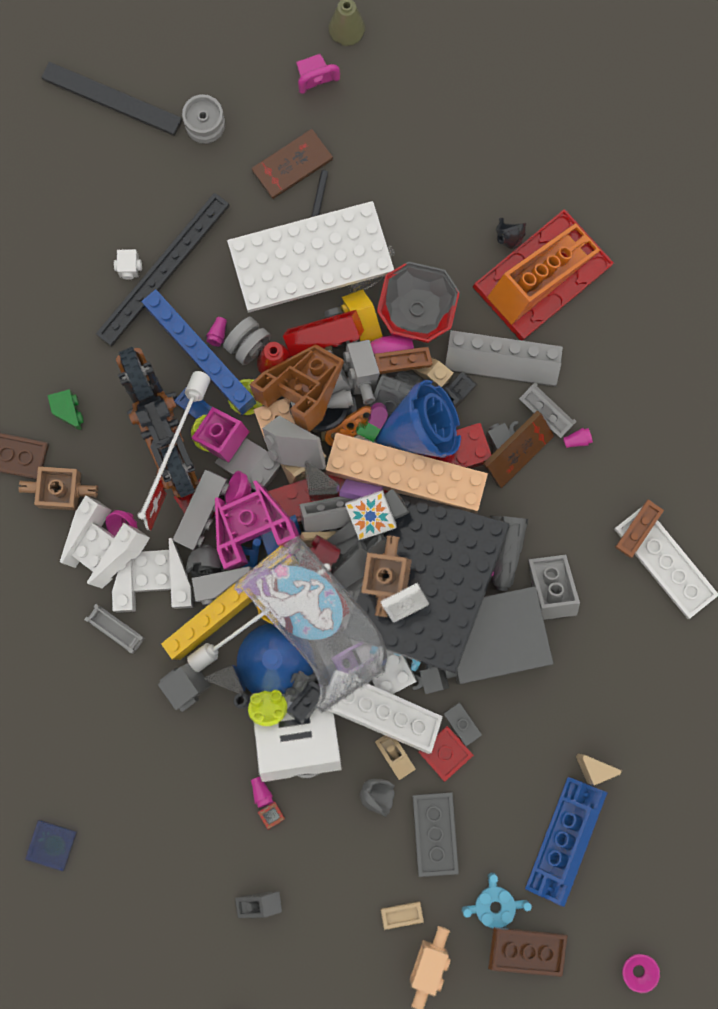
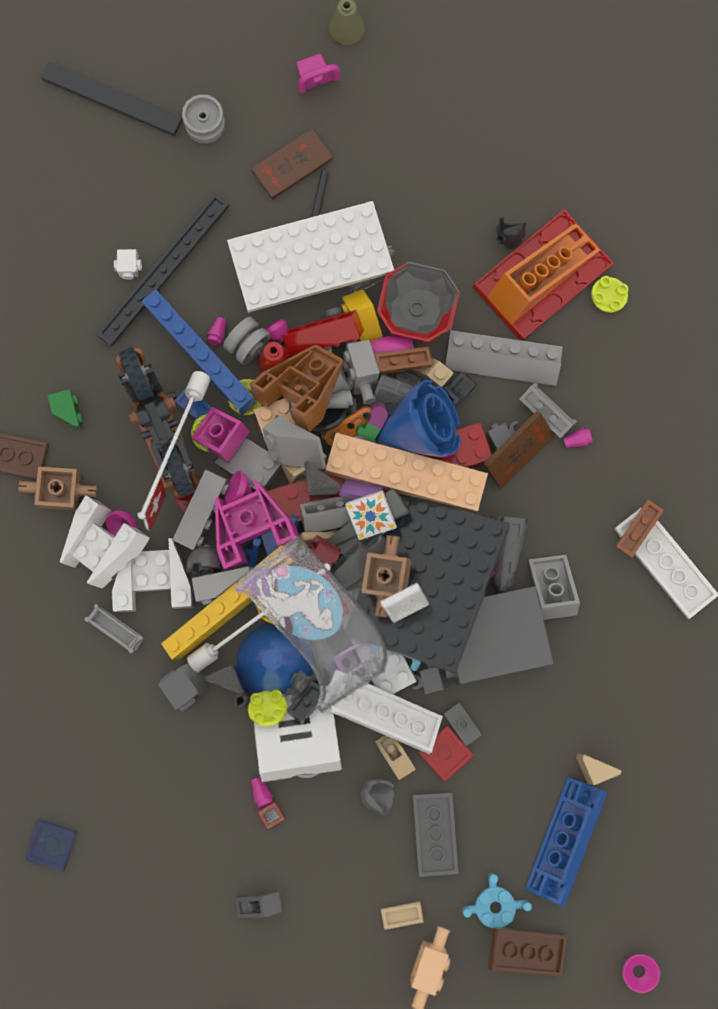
(277, 330): none -> dark pink cone
(609, 294): none -> neon yellow dish

